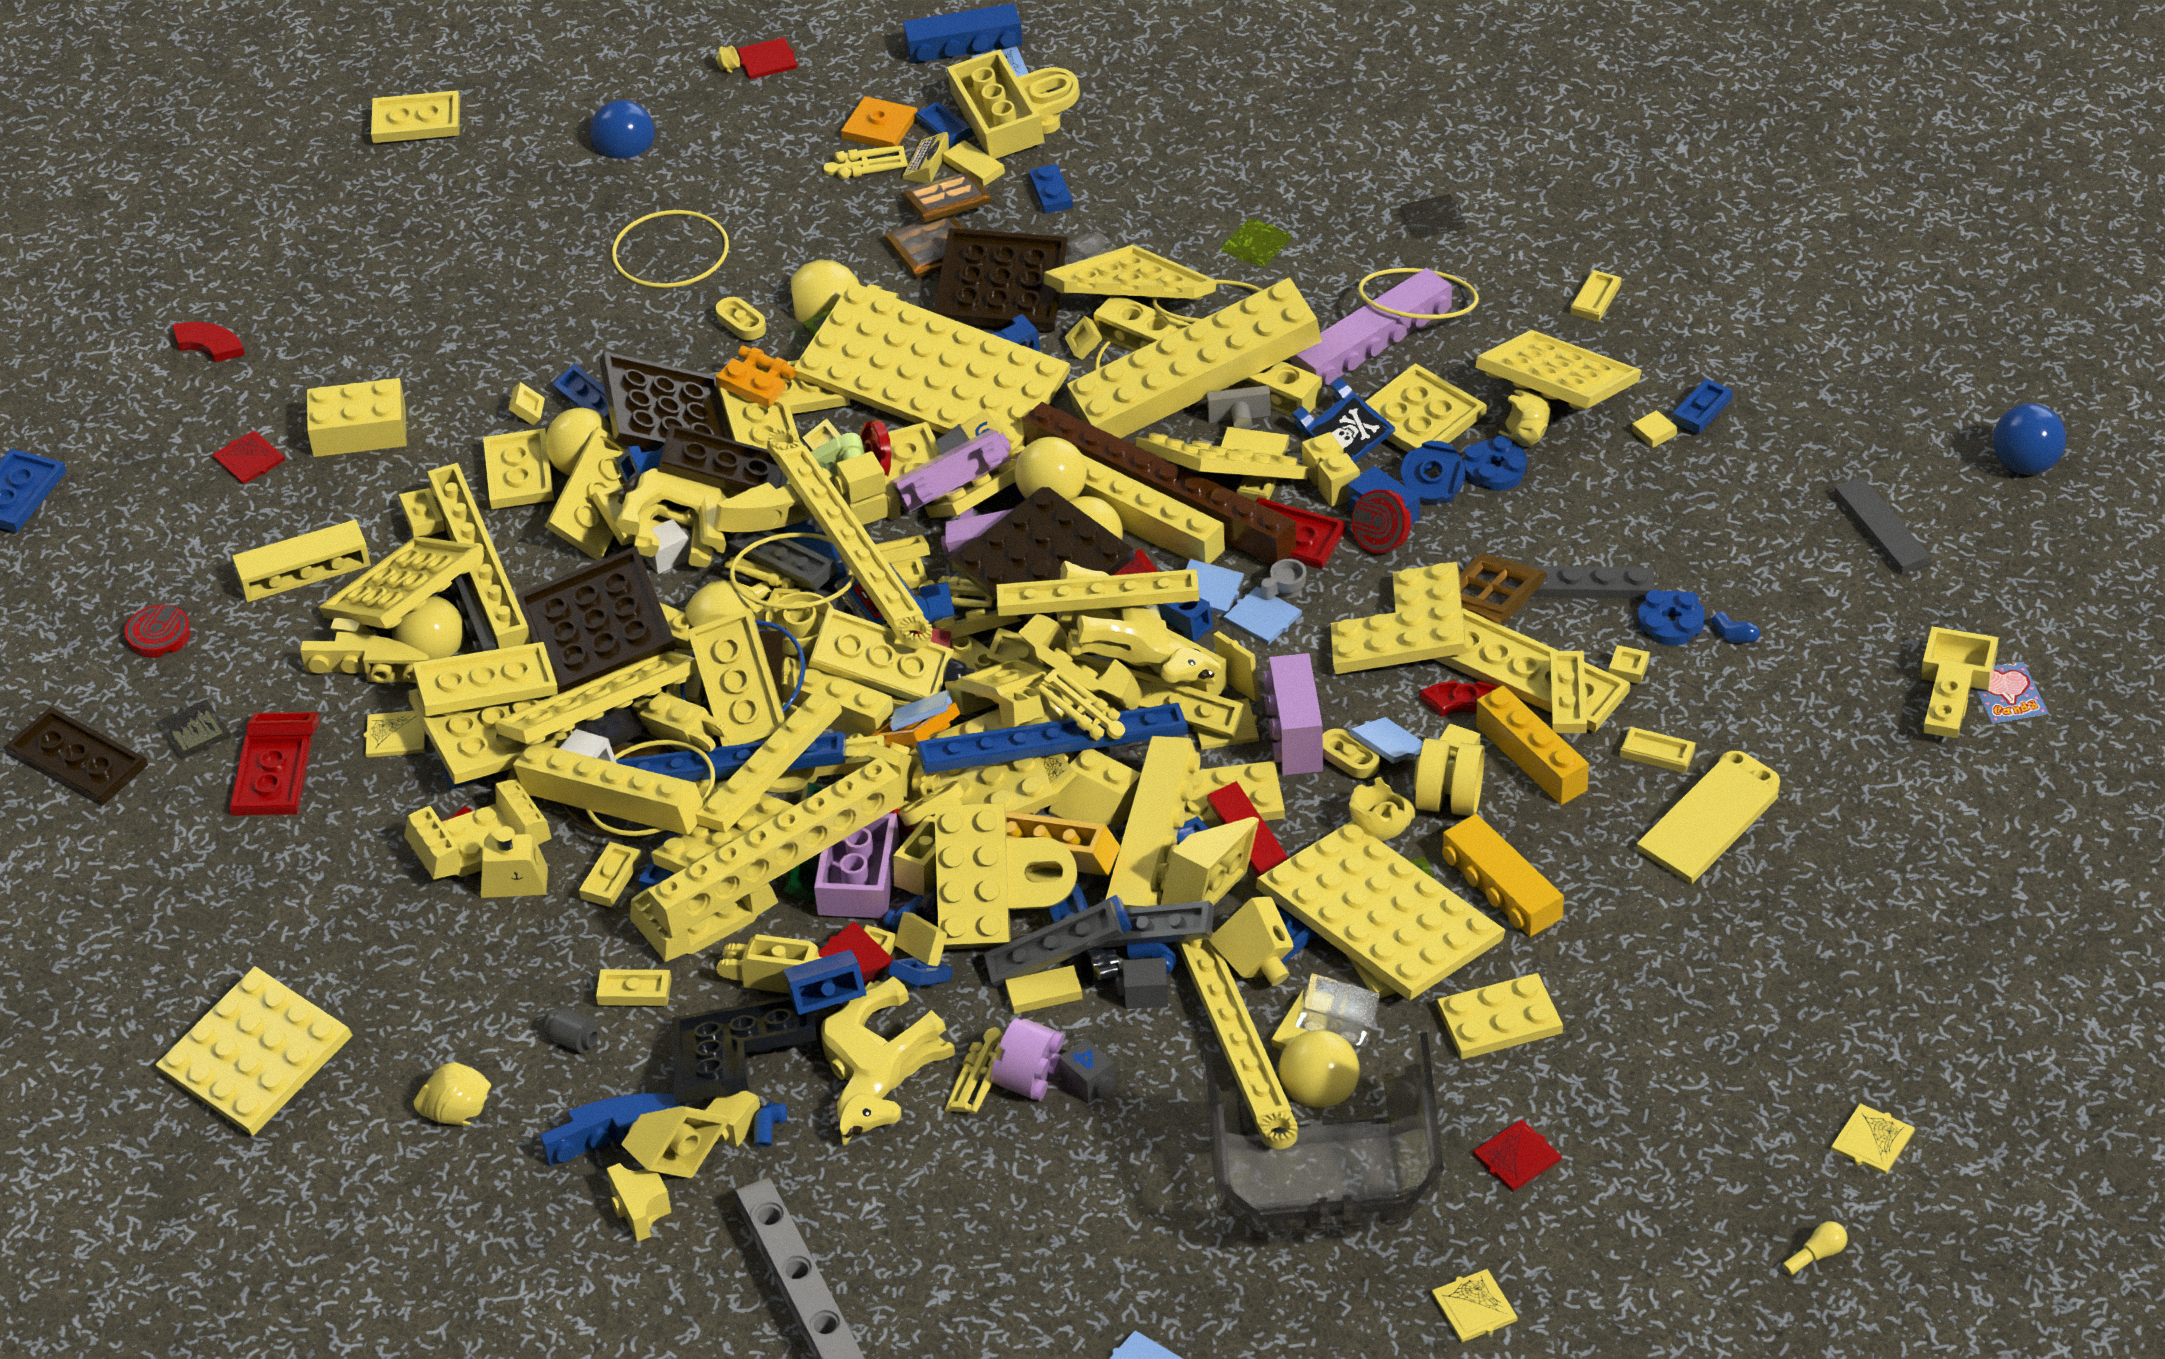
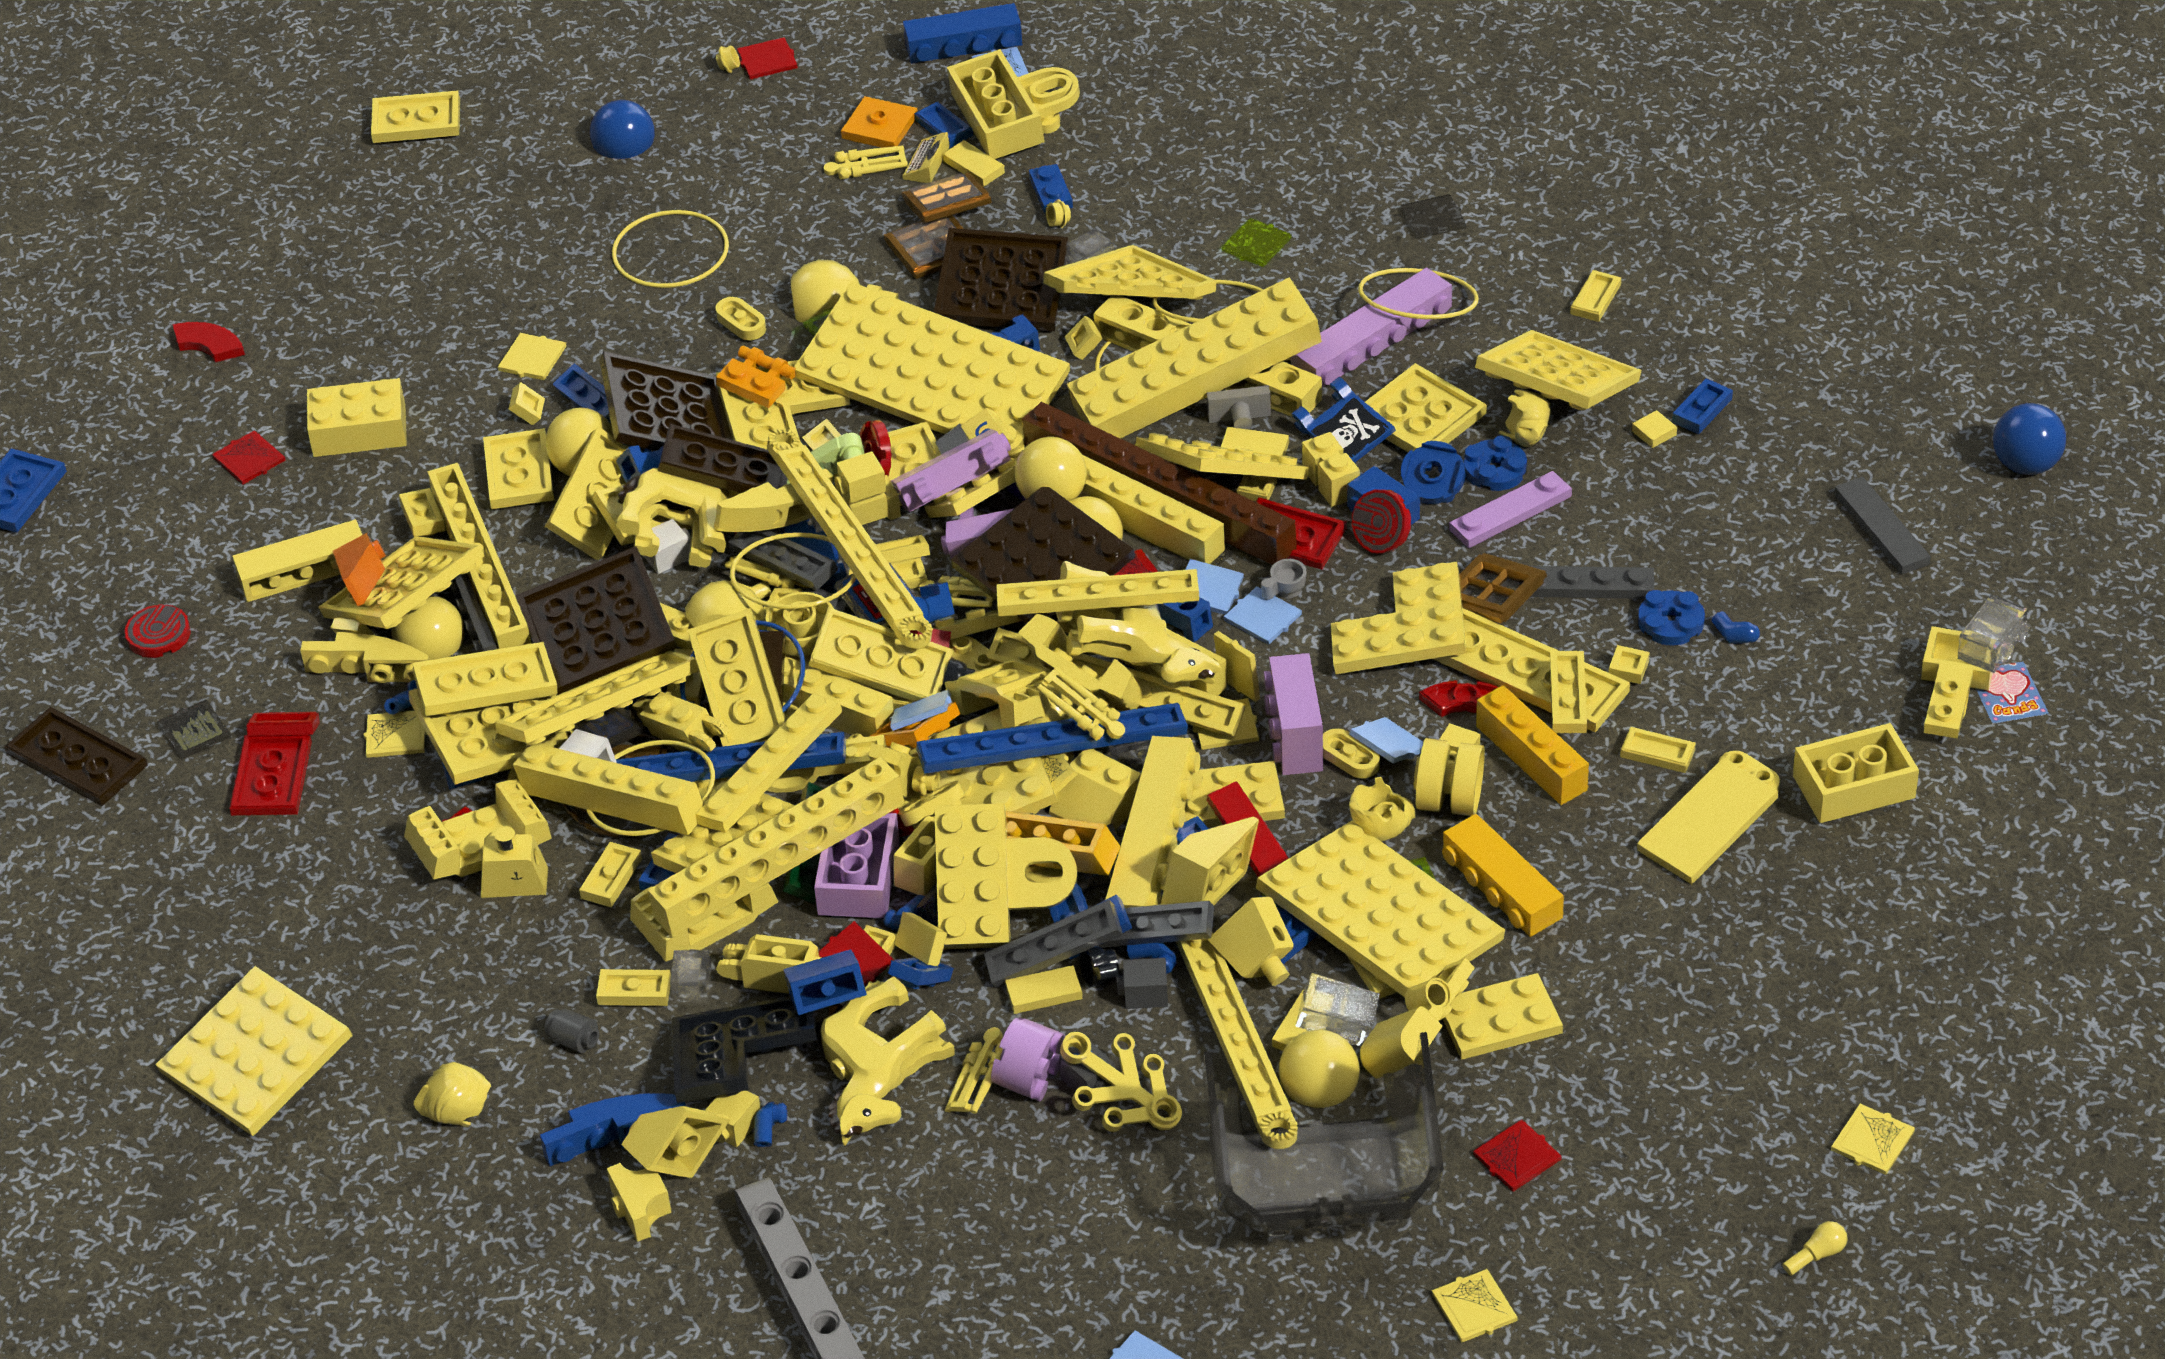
(360, 566): none -> orange slope
(400, 701): none -> blue arm
(532, 356): none -> light yellow piece
(691, 976): none -> clear brick
(1058, 214): none -> light yellow plate
(1124, 1085): none -> light yellow plant
(1395, 1040): none -> light yellow plate
(1510, 509): none -> lavender plate
(1855, 773): none -> light yellow brick
(1993, 634): none -> clear brick

